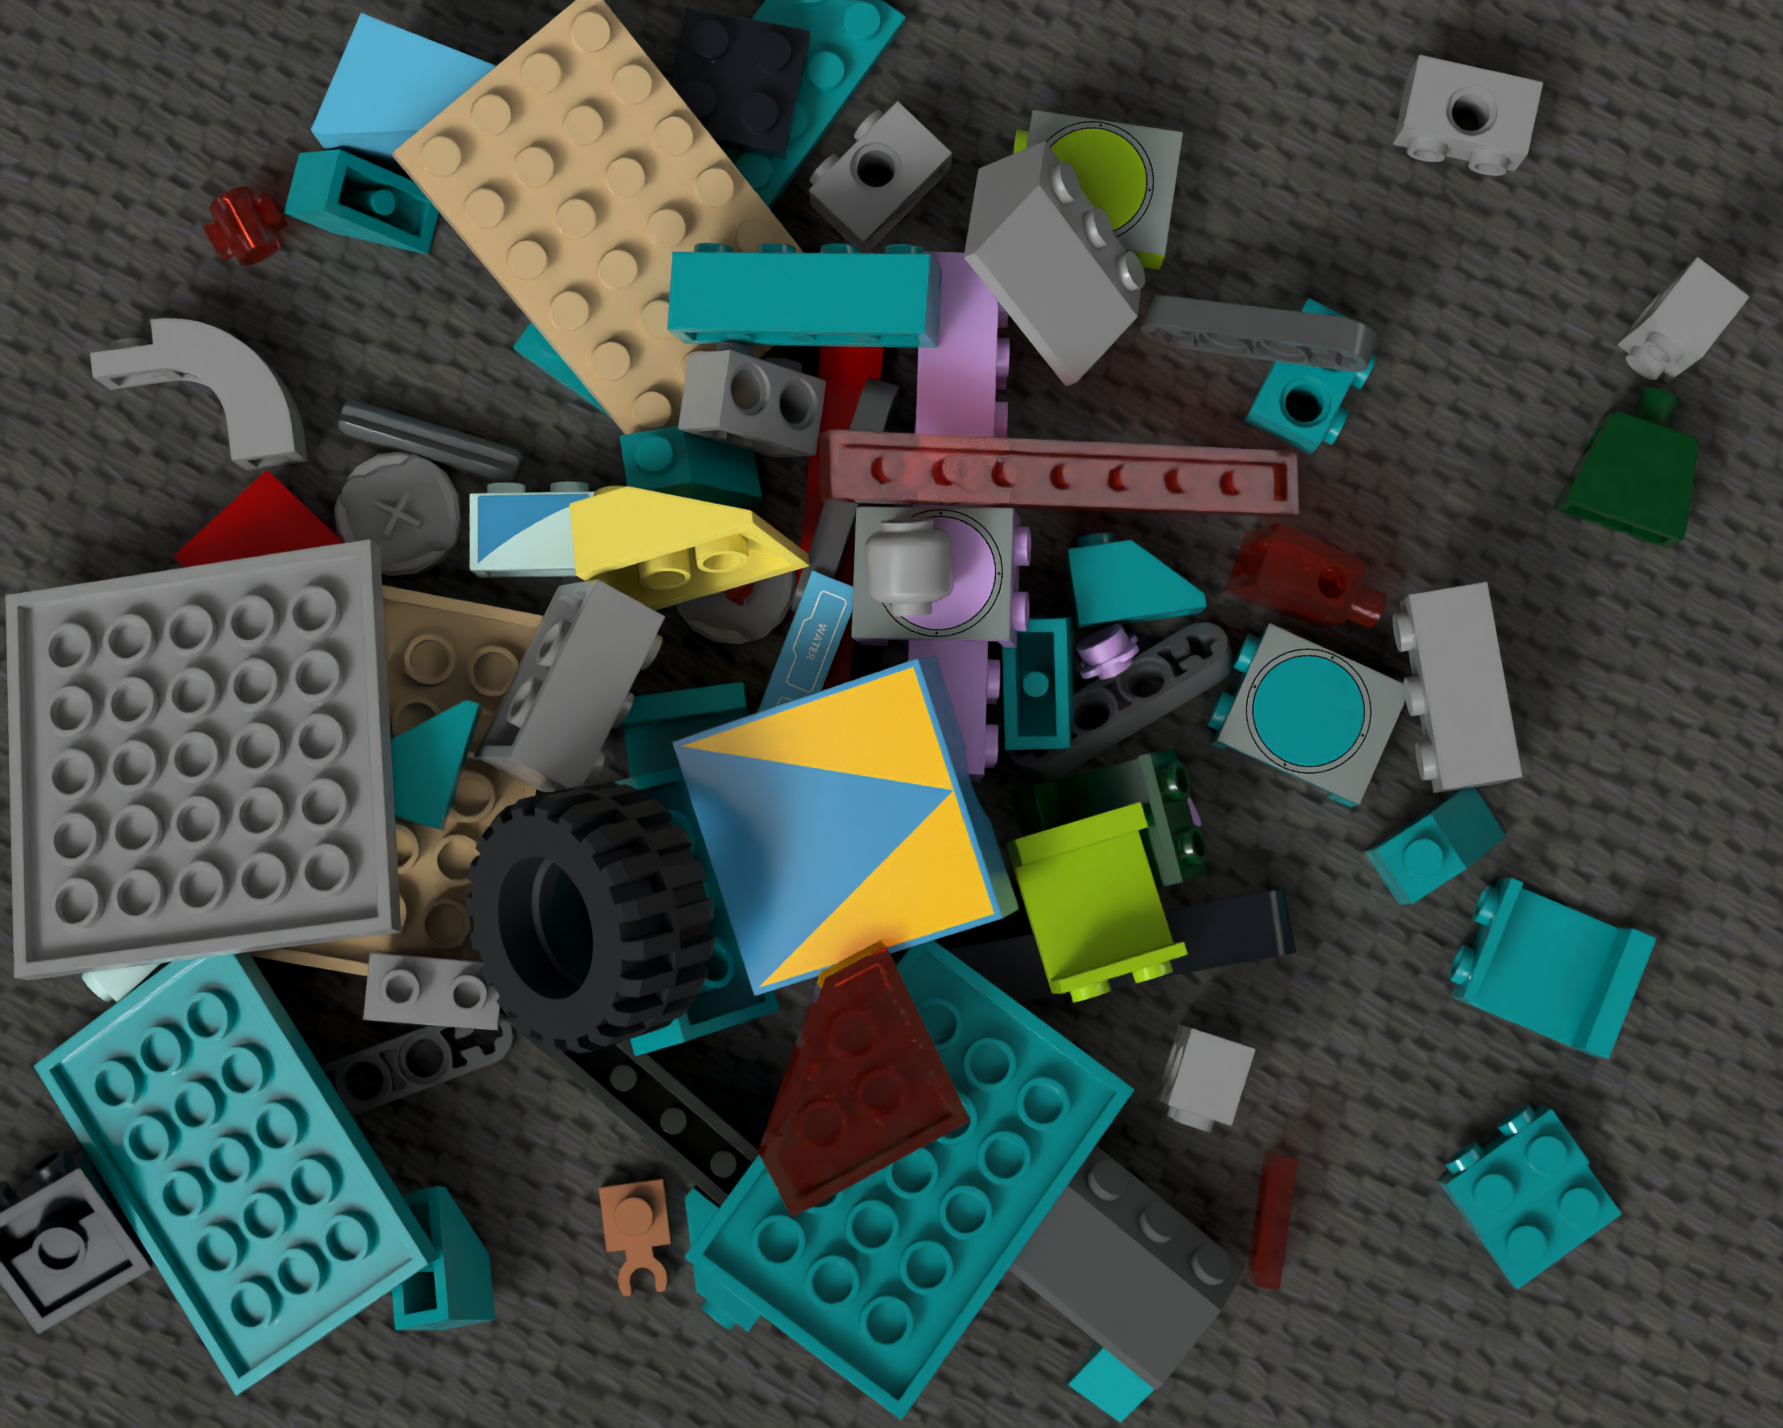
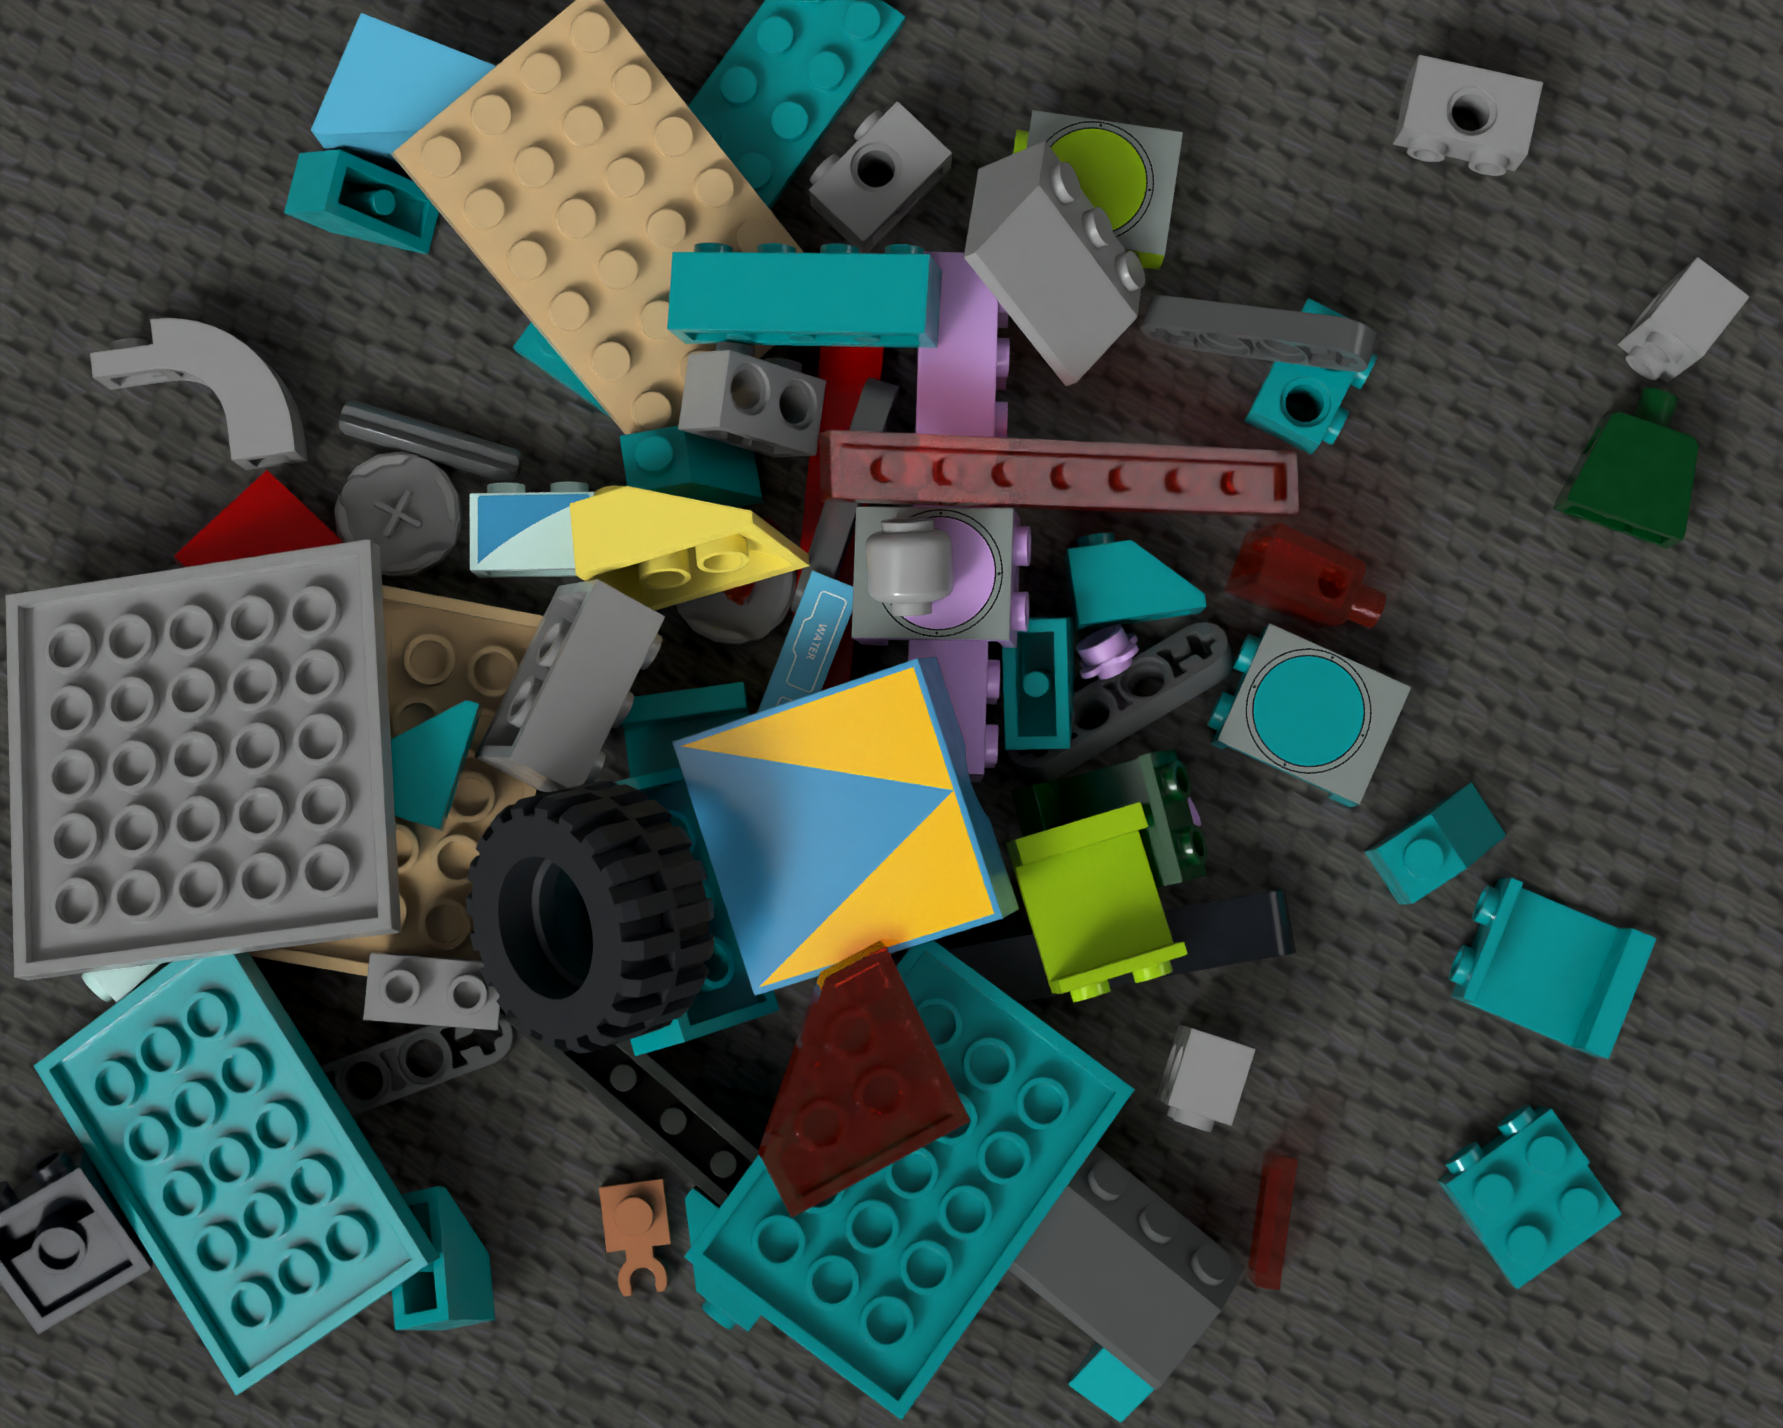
(245, 226): clear red gear -> none
(741, 79): black plate -> none
(1457, 688): light grey slope -> none

